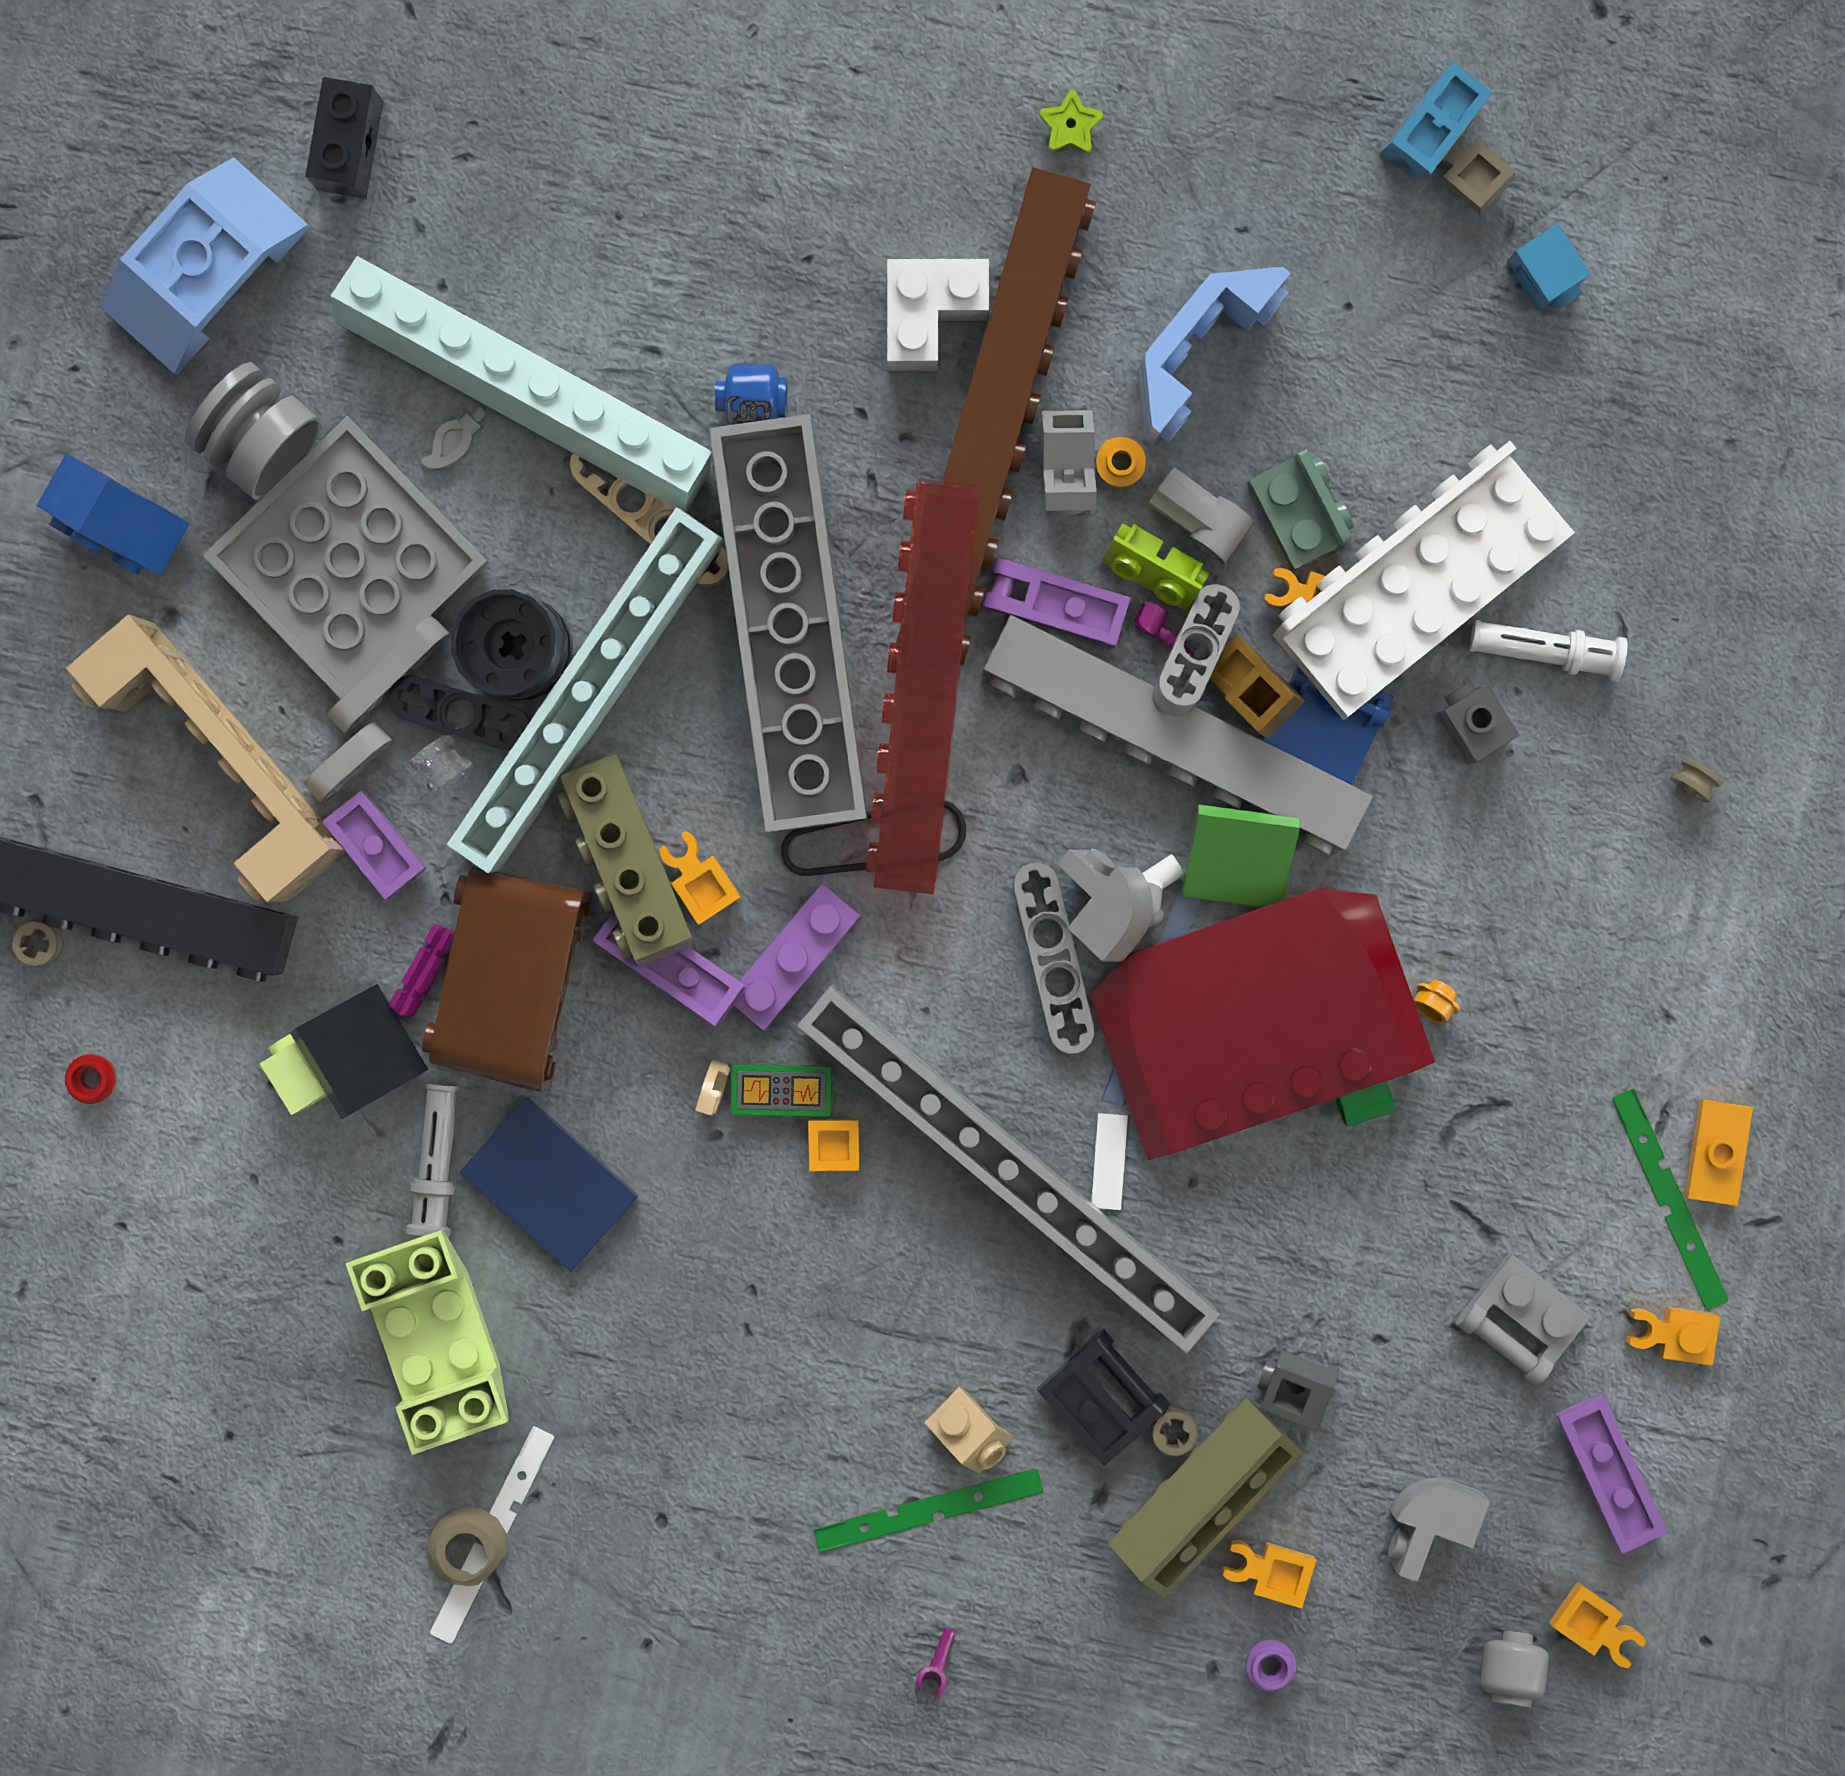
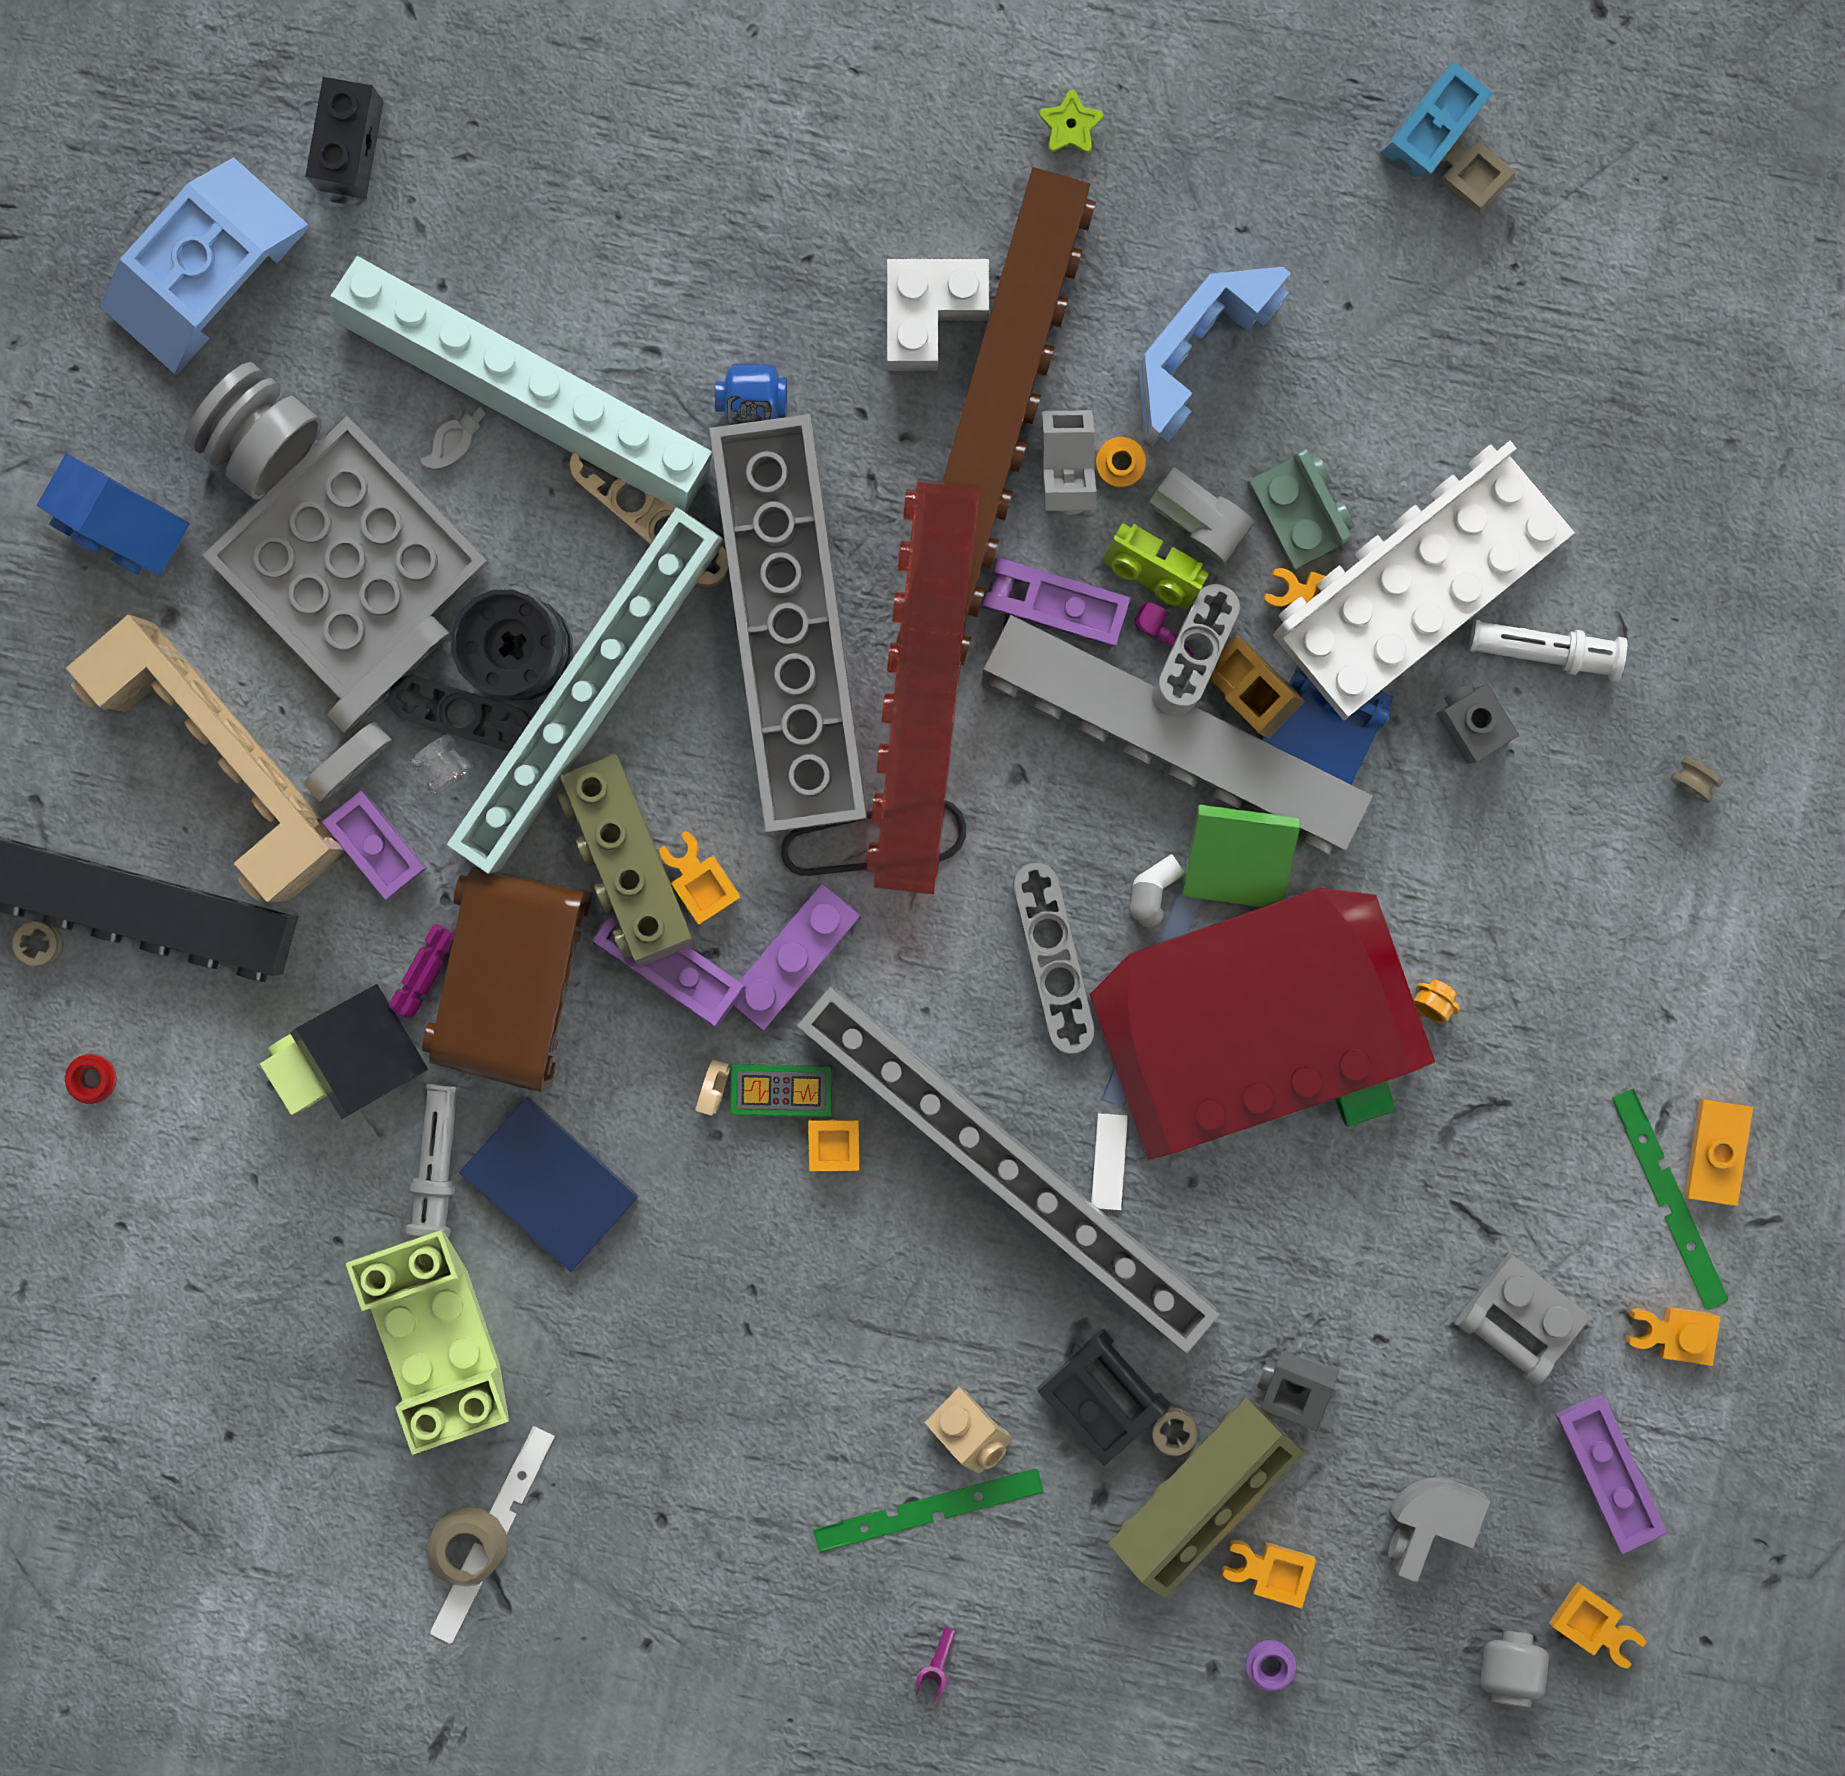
(1118, 907): light grey brick -> none
(1549, 269): dark azure brick -> none

